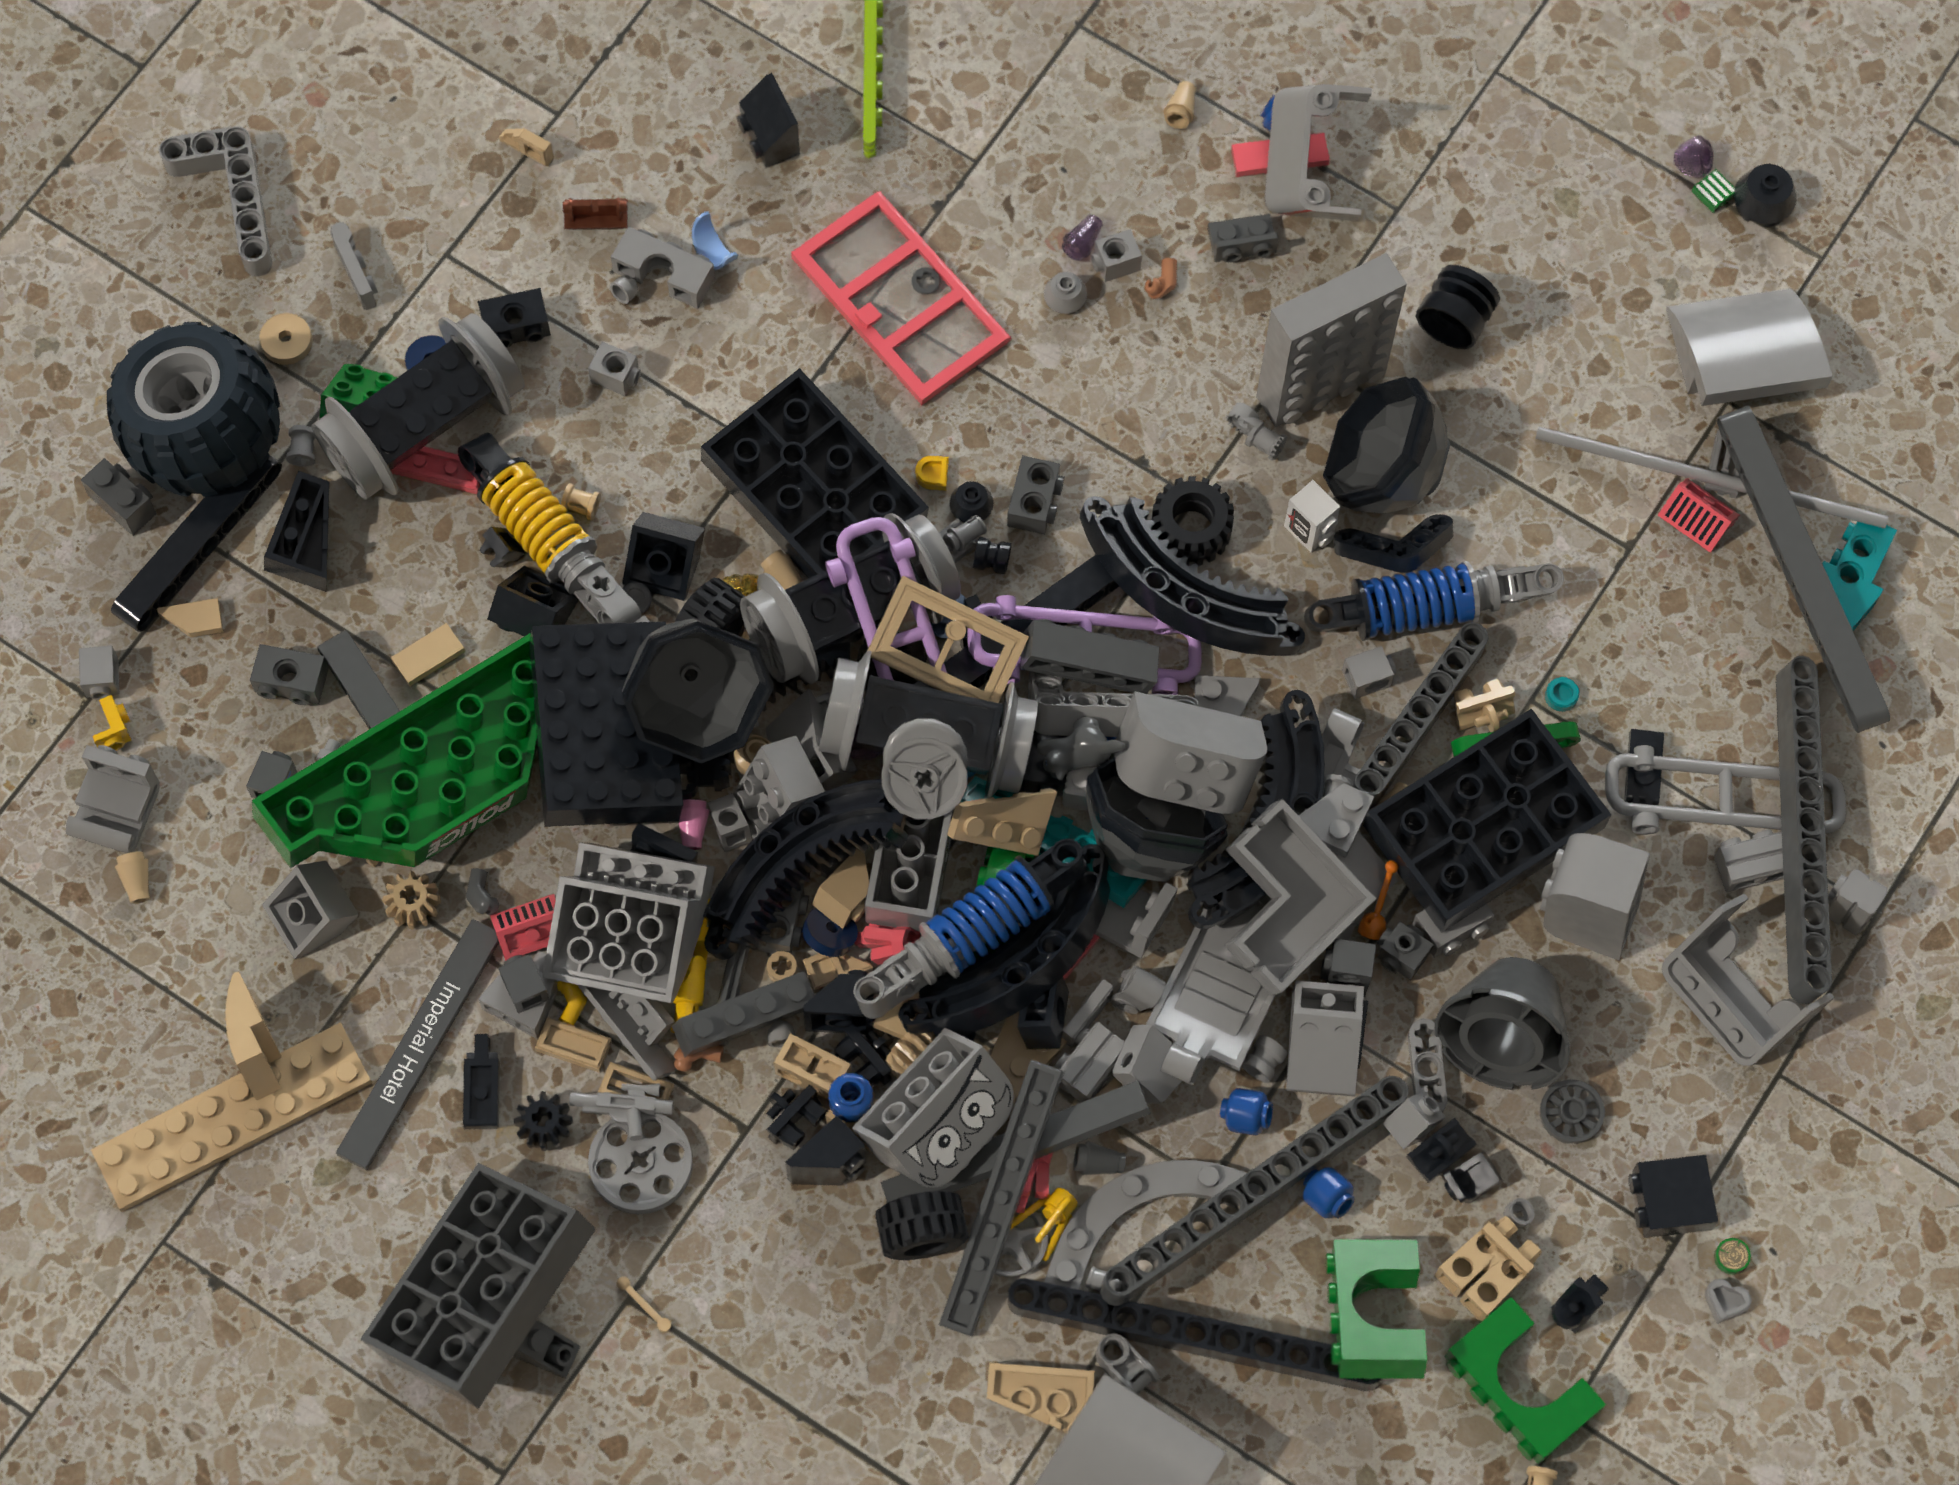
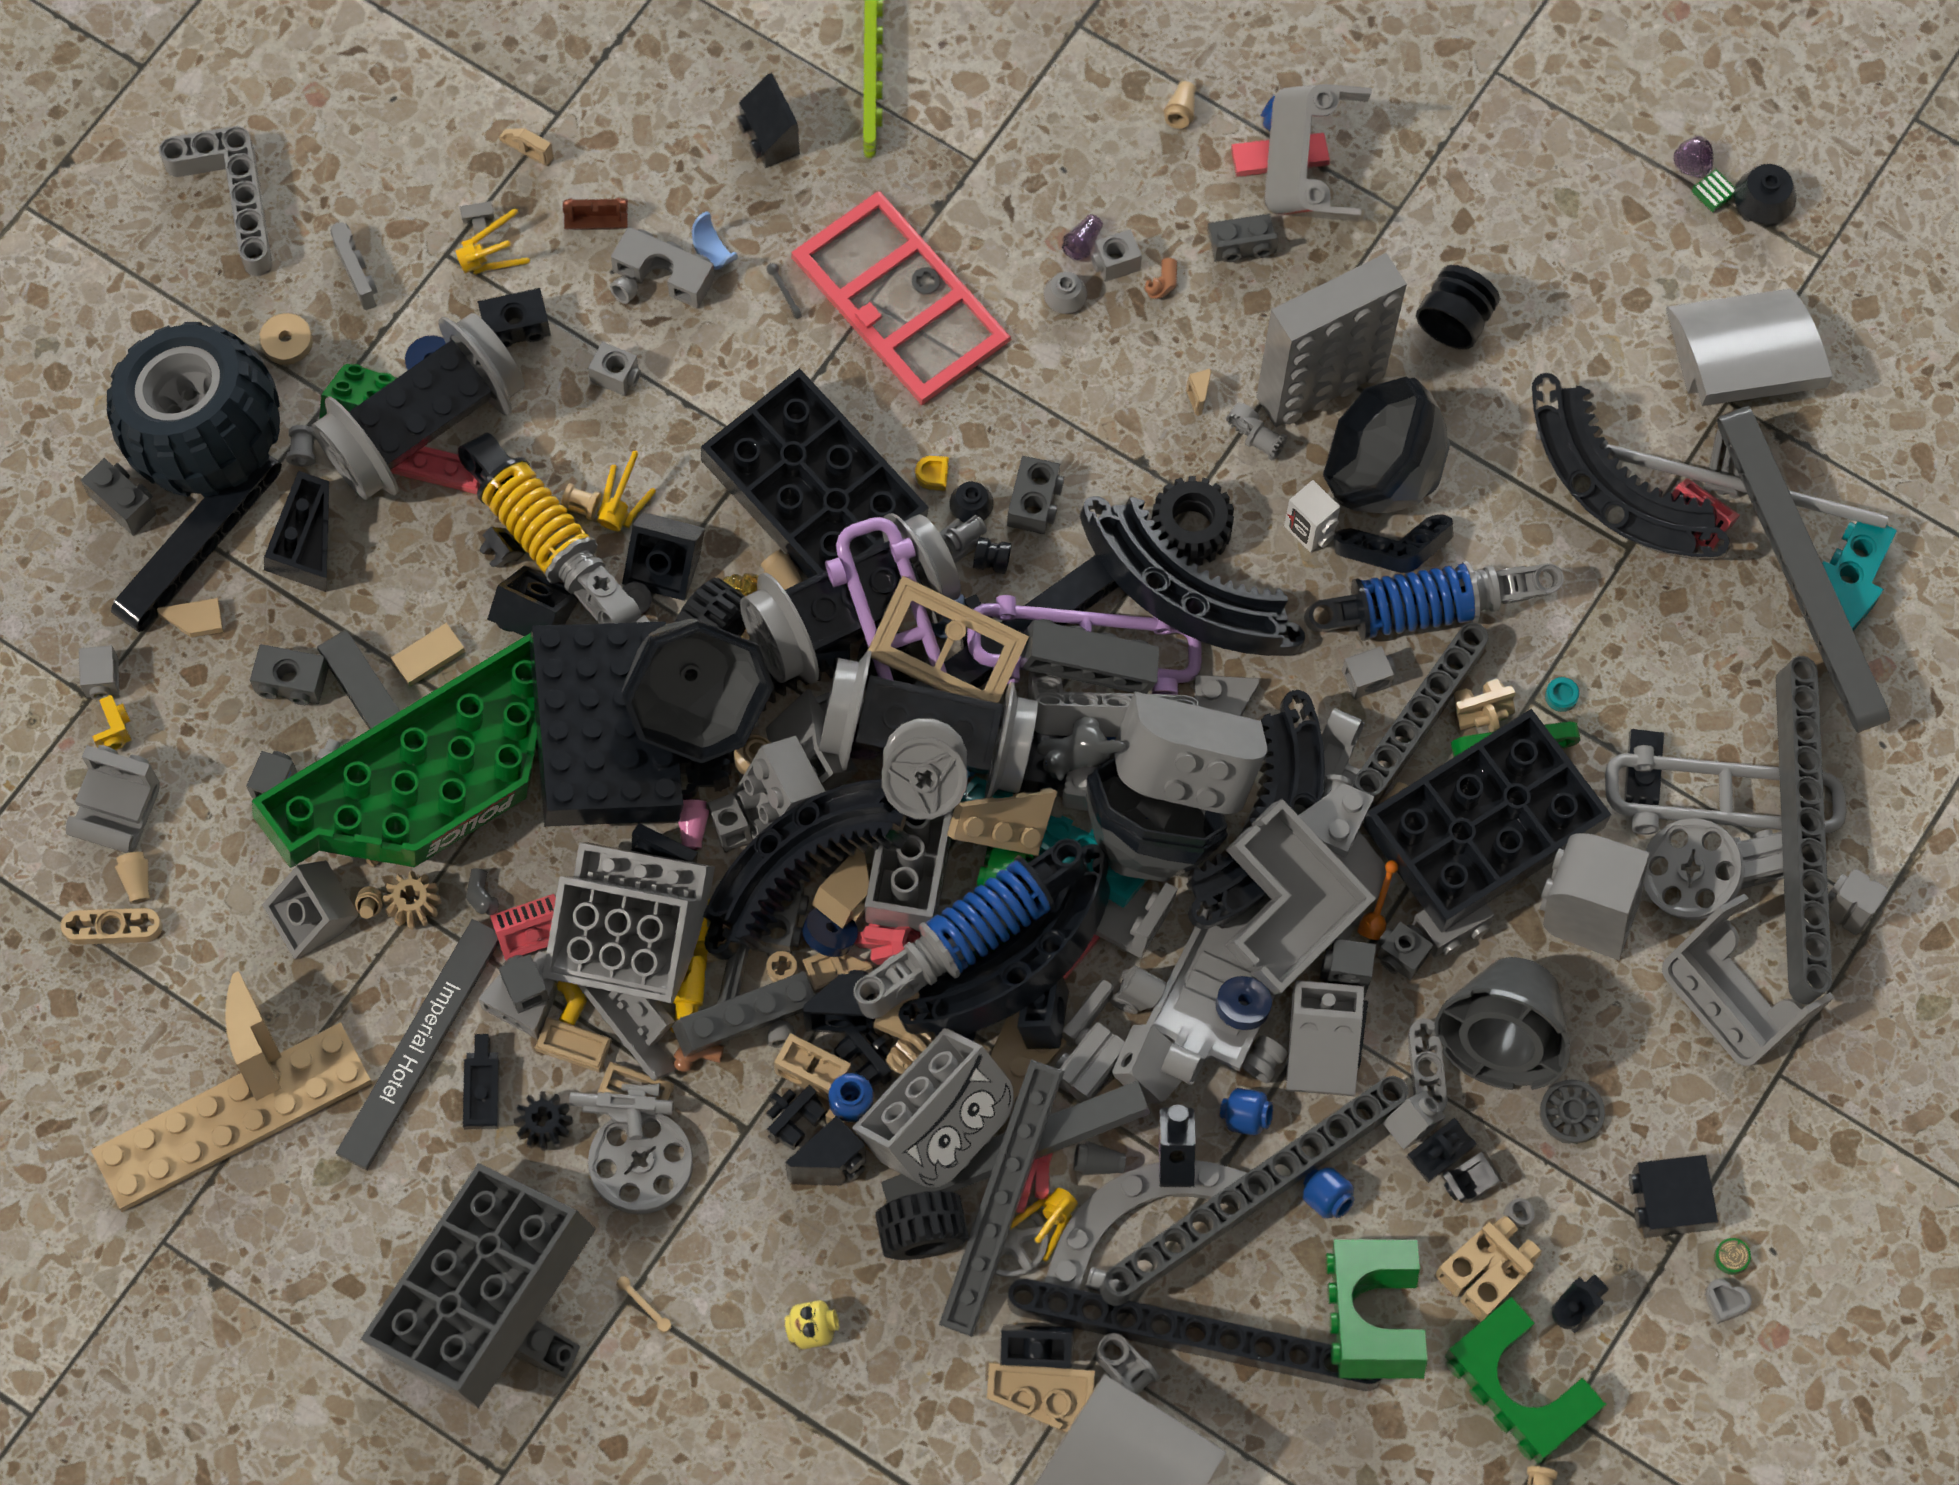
(136, 917): none -> tan beam
(368, 902): none -> tan cylinder
(473, 256): none -> yellow plant
(477, 214): none -> light grey tile
(613, 511): none -> yellow plant
(773, 270): none -> dark grey hinge
(811, 1324): none -> light yellow head
(1037, 1346): none -> black brick
(1177, 1134): none -> black torso
(1197, 389): none -> tan slope
(1243, 1016): none -> dark blue piece
(1578, 451): none -> black gear
(1707, 860): none -> light grey wedge

